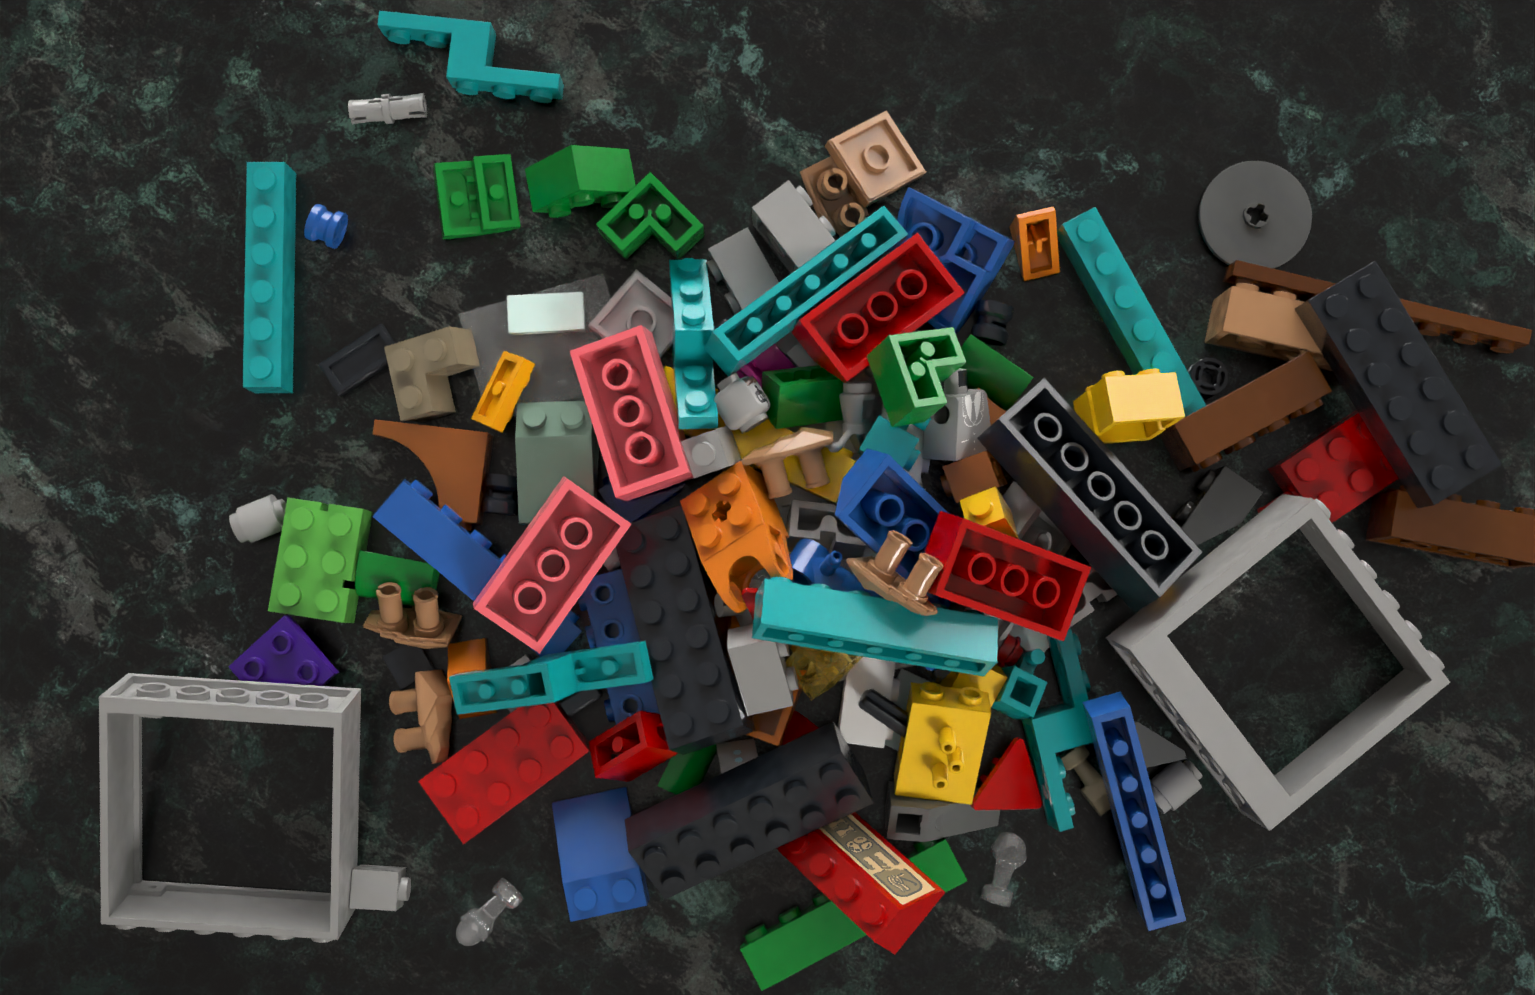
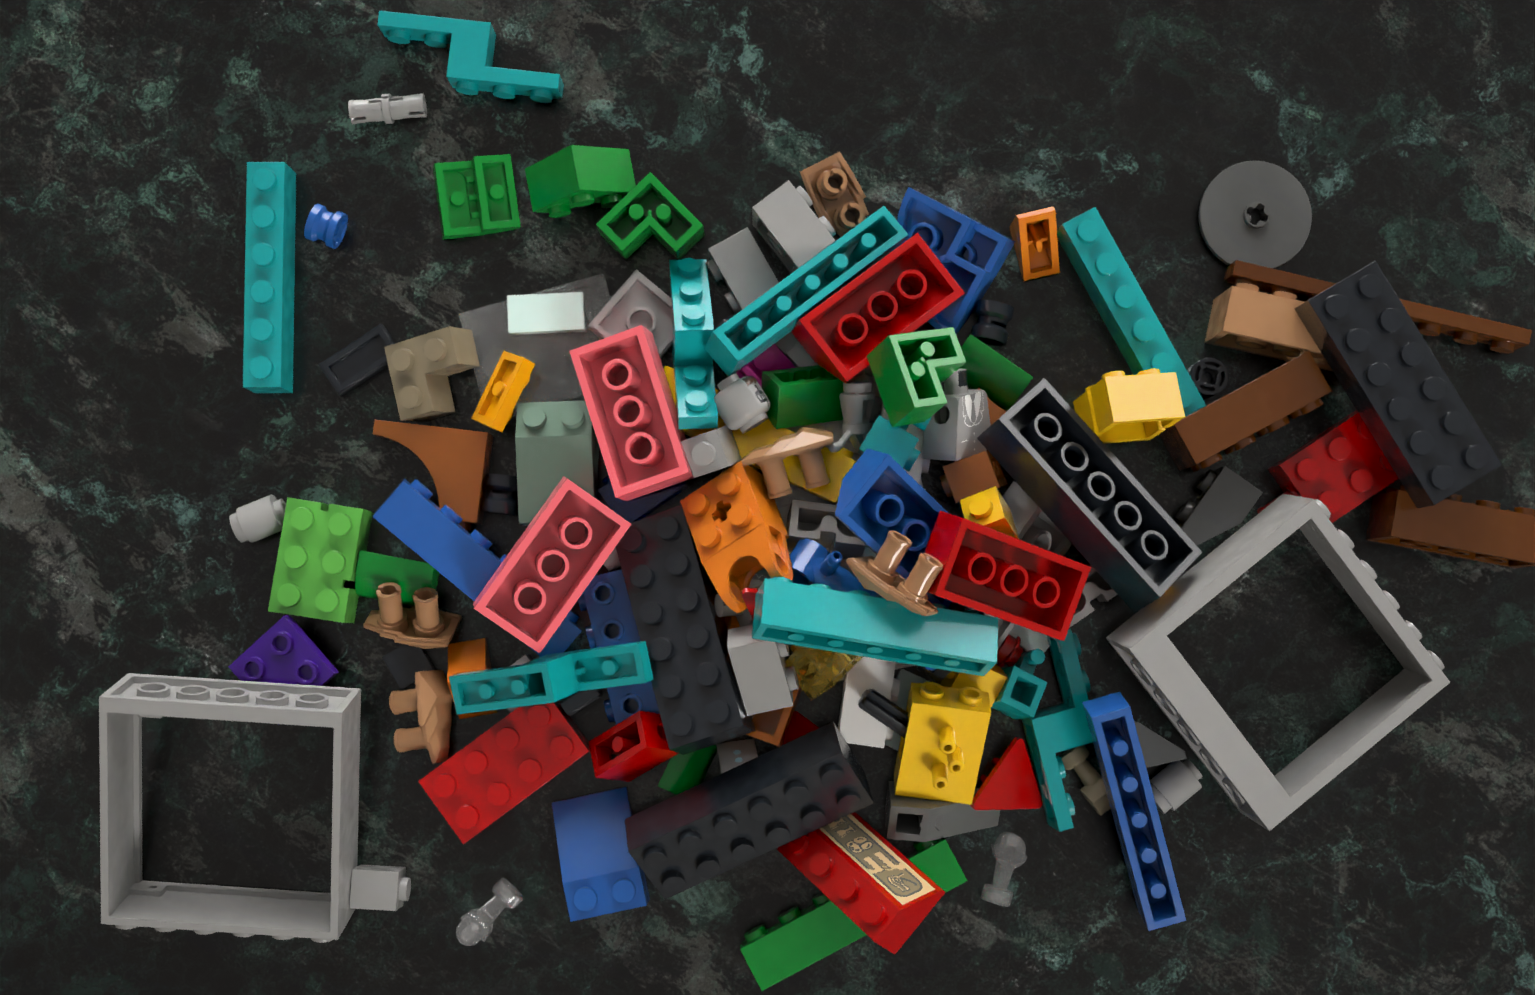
(875, 158): medium nougat tile -> none

